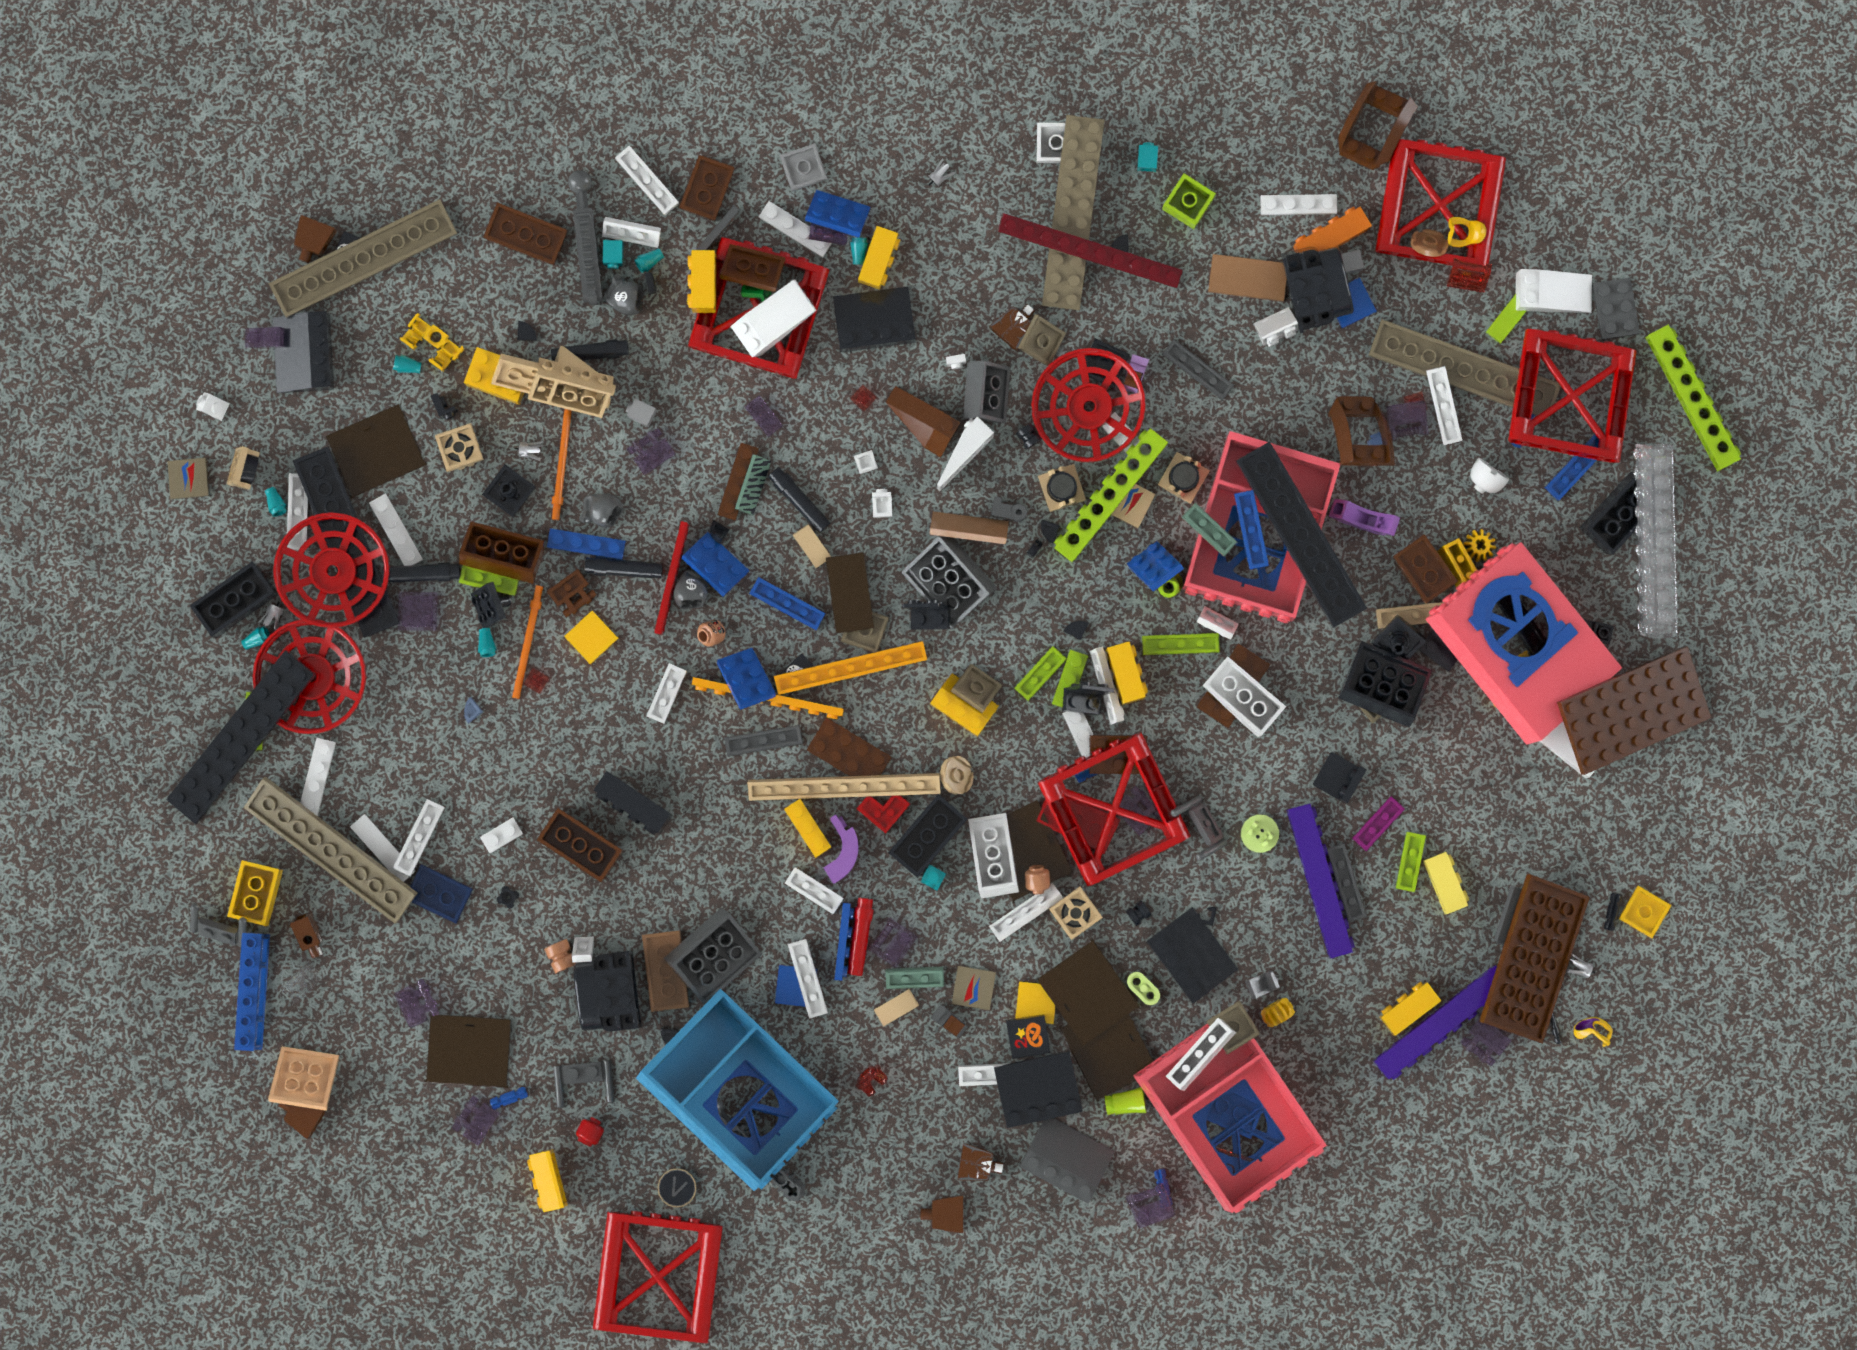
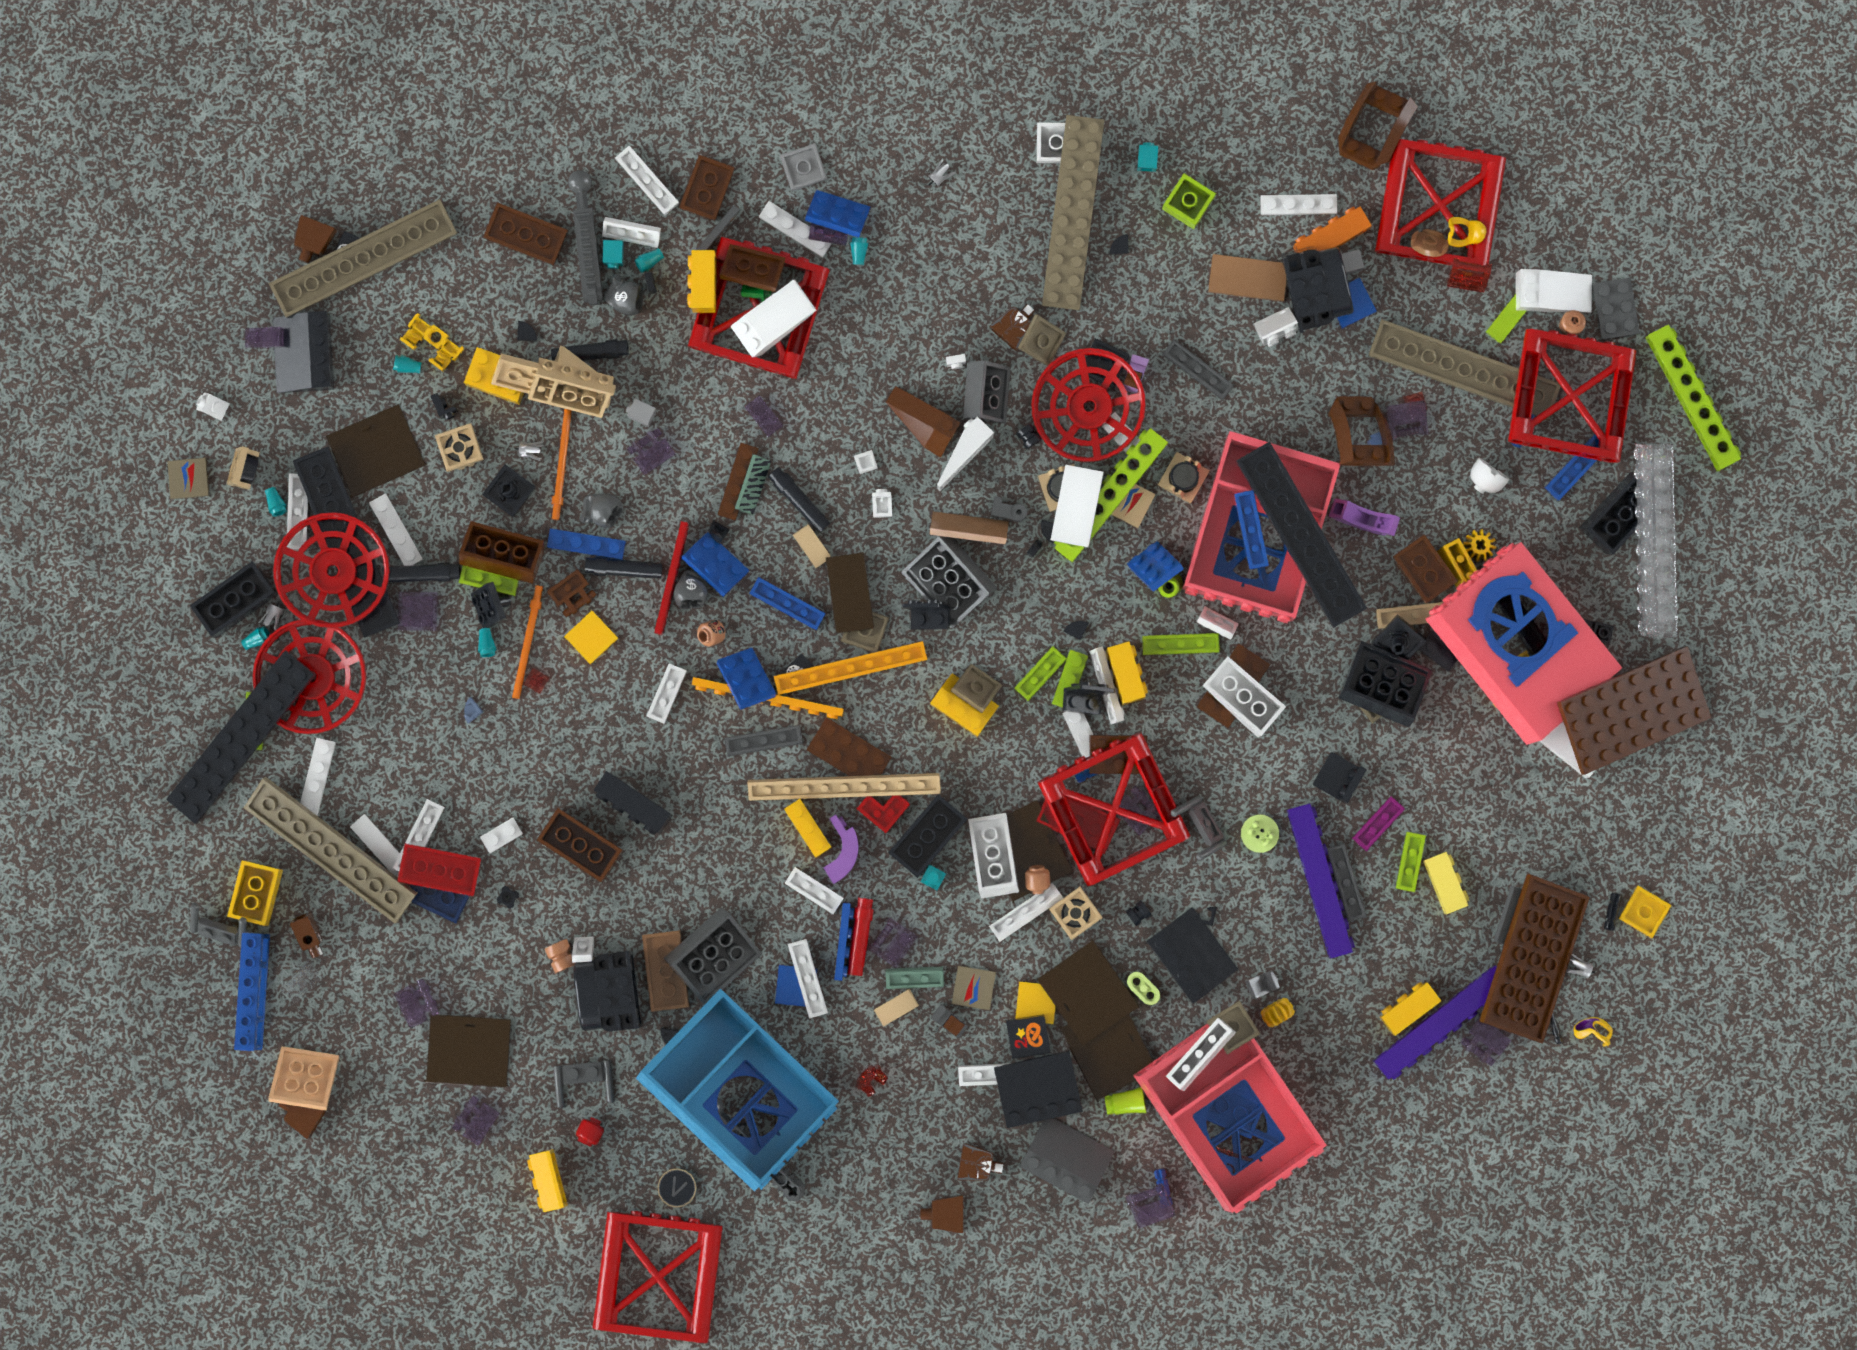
(439, 870): none -> red plate
(509, 1098): blue axle -> none
(863, 398): clear red plate -> none
(874, 319): black slope -> none
(879, 258): yellow brick -> none
(956, 775): tan tile -> none
(1077, 506): none -> white tile
(1089, 250): dark red plate -> none
(1209, 529): sand green tile -> none
(1444, 405): white plate -> none
(1566, 322): none -> nougat head

